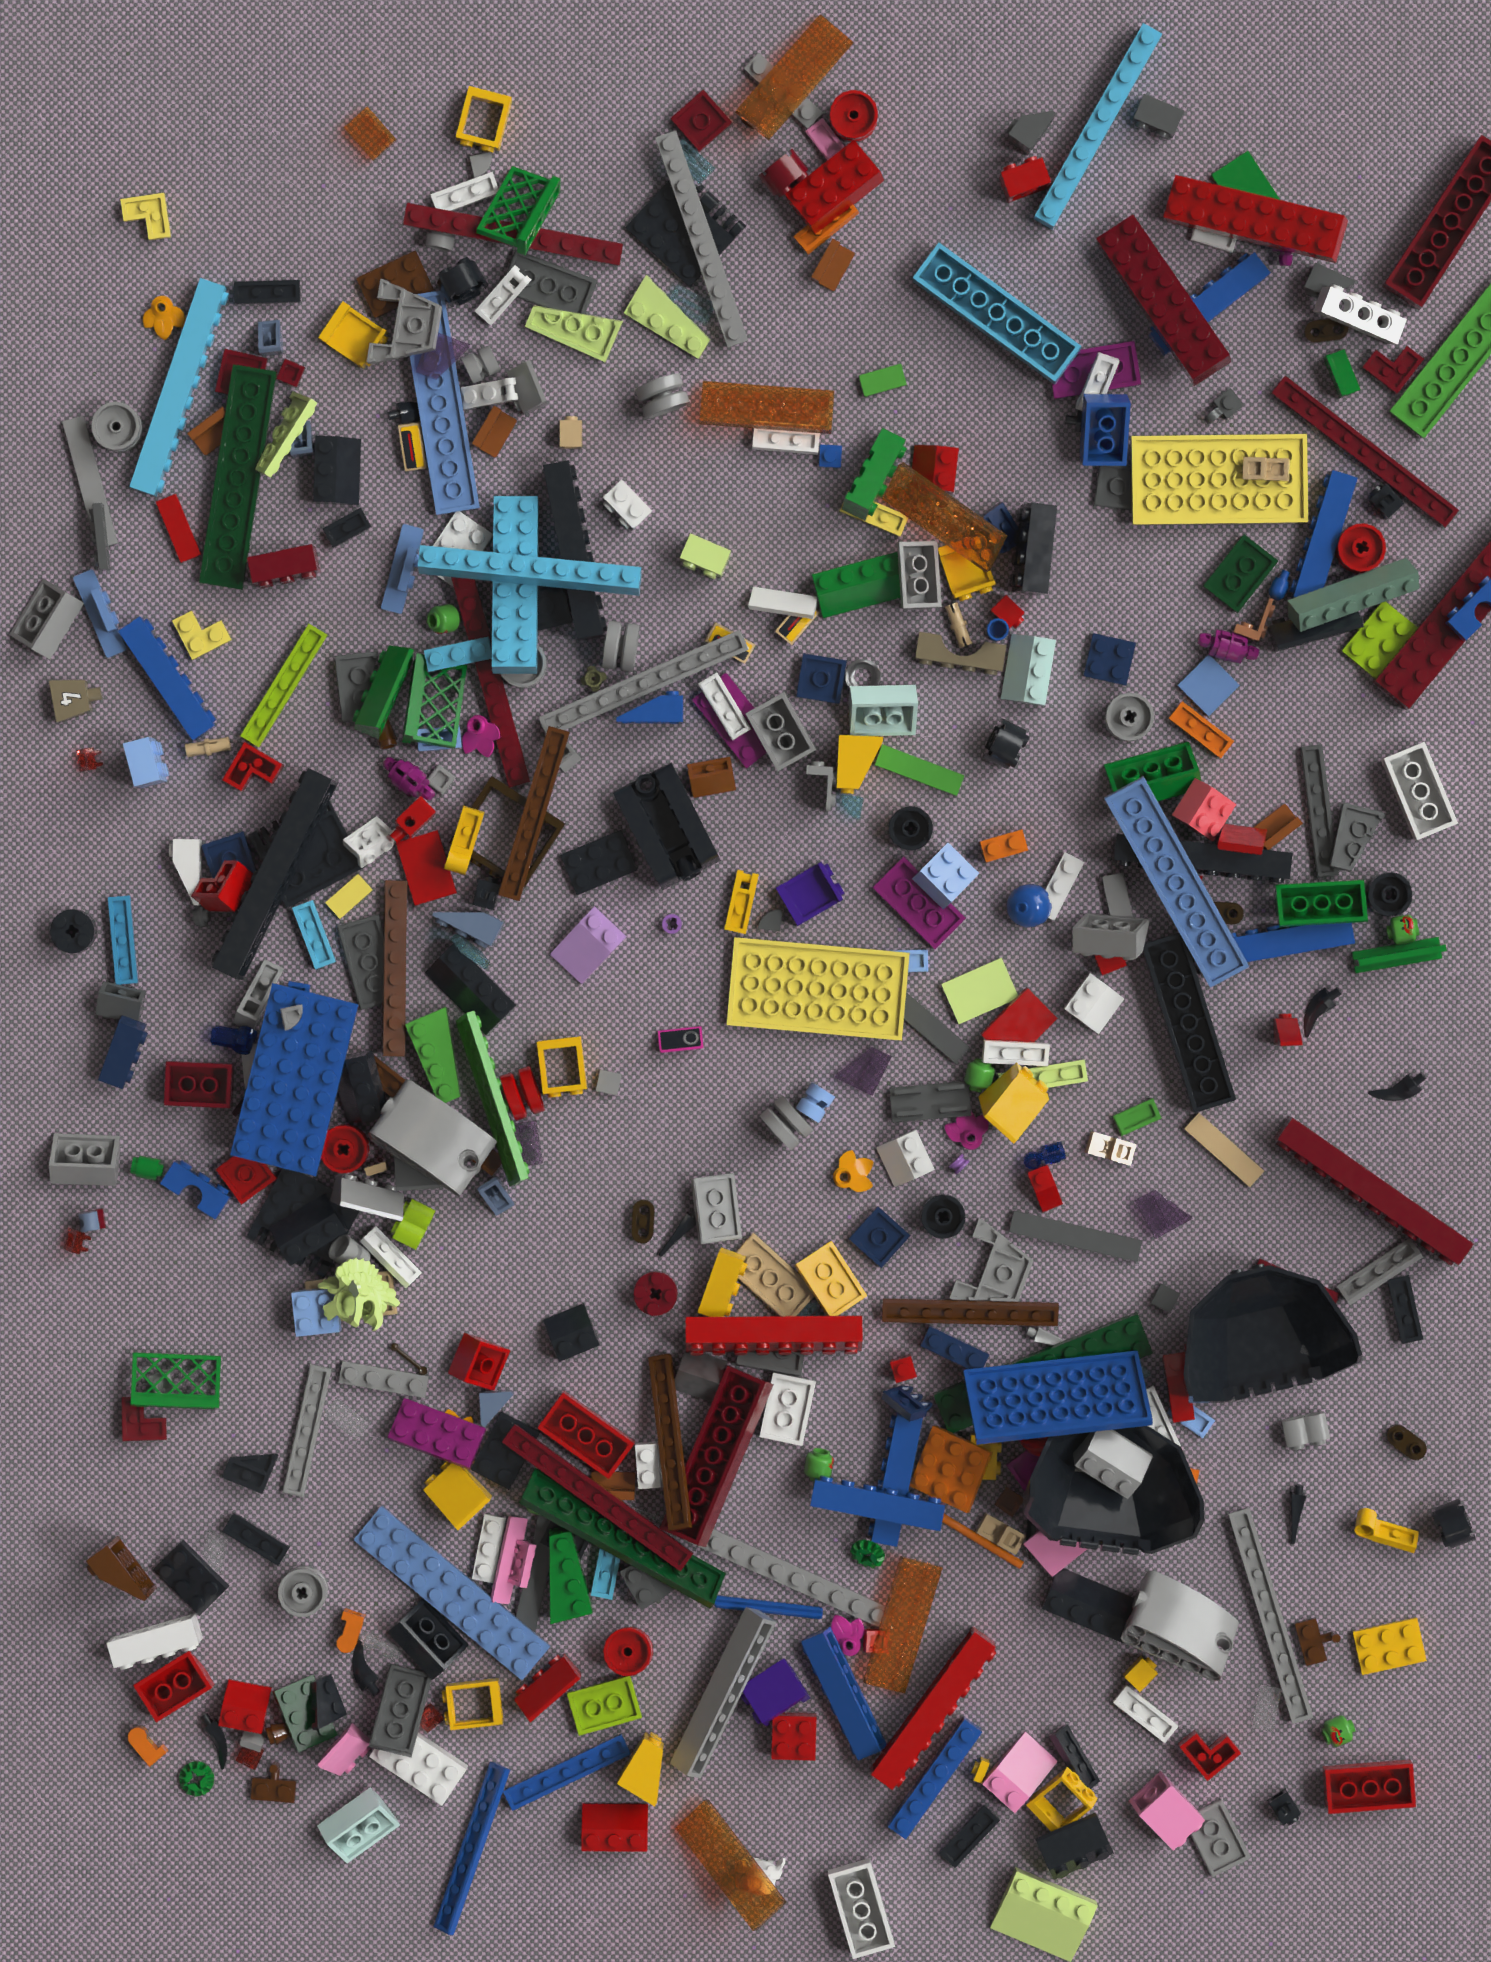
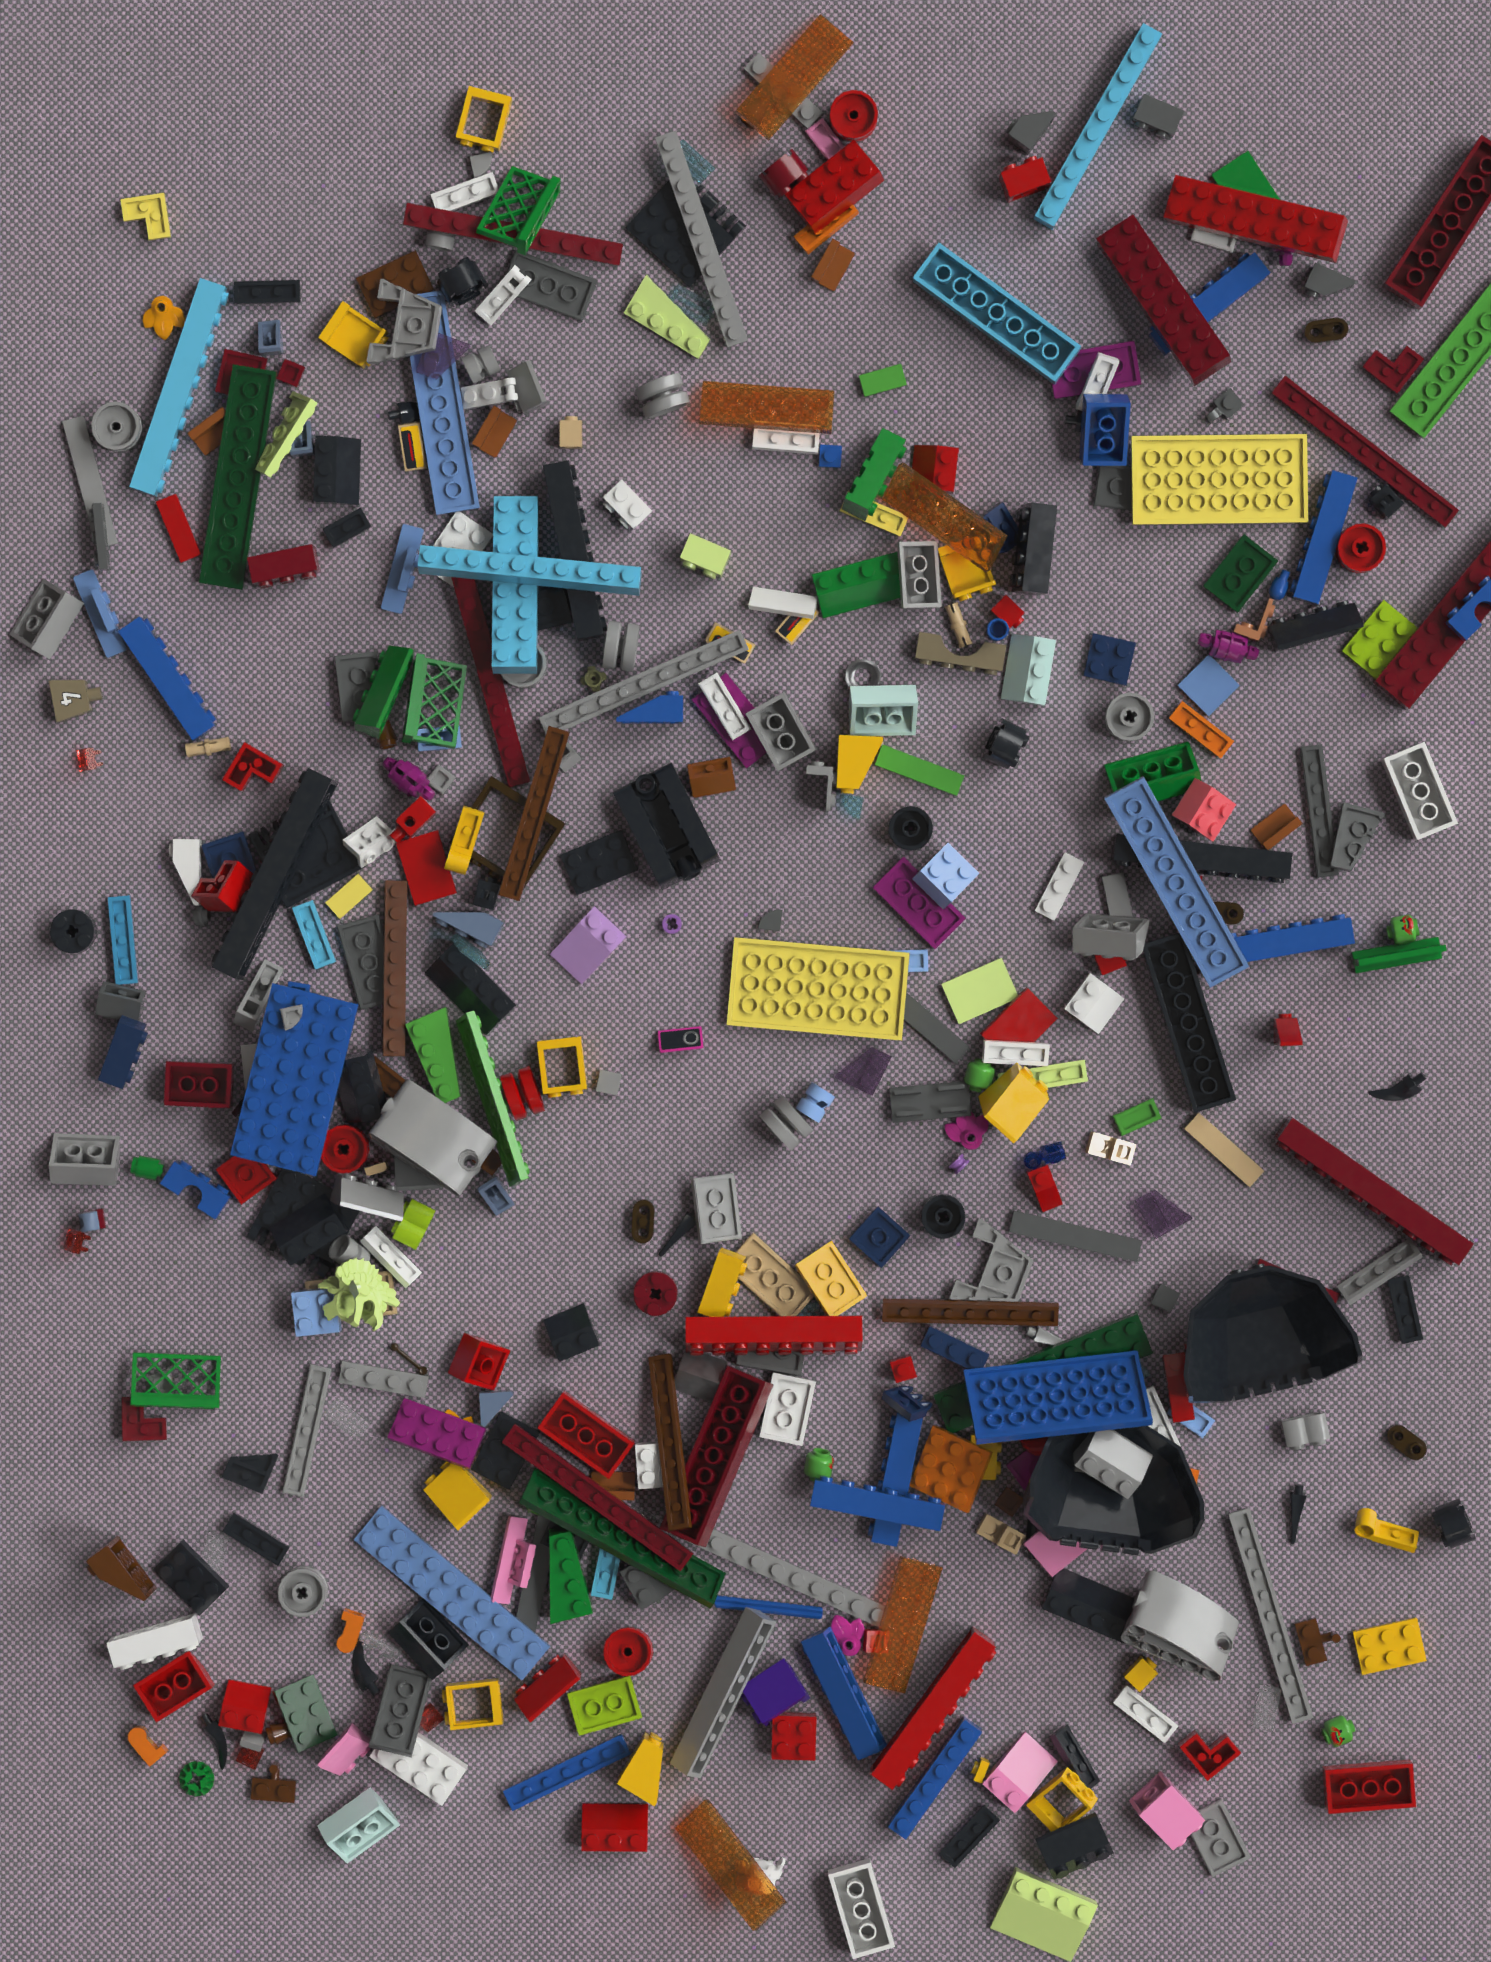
(145, 762): light blue brick -> none
(197, 640): light yellow plate -> none
(240, 1039): clear blue piece -> none
(284, 685): lime plate -> none
(326, 1702): black wing -> none
(370, 133): clear orange plate -> none
(443, 619): bright green head -> none
(458, 654): medium azure plate -> none
(471, 1848): blue tile -> none
(482, 738): dark pink plate -> none
(489, 1548): white plate -> none
(528, 1137): clear purple wing -> none
(580, 331): yellowish green wing -> none
(701, 120): dark red plate -> none
(741, 902): yellow plate -> none
(810, 893): dark purple panel -> none
(821, 678): dark blue plate -> none
(857, 1171): light orange plate -> none
(863, 1547): green gear -> none
(905, 1158): white slope -> none
(982, 1541): orange bar -> none
(1003, 846): orange brick -> none
(1029, 905): blue cylinder -> none
(1242, 839): red tile -> none
(1266, 468): tan slope -> none
(1284, 1807): black brick -> none
(1319, 1005): black bar -> none
(1320, 903): green slope -> none
(1328, 306): white brick -> none
(1341, 373): green panel -> none
(1353, 594): sand green brick -> none
(1401, 891): black brick -> none

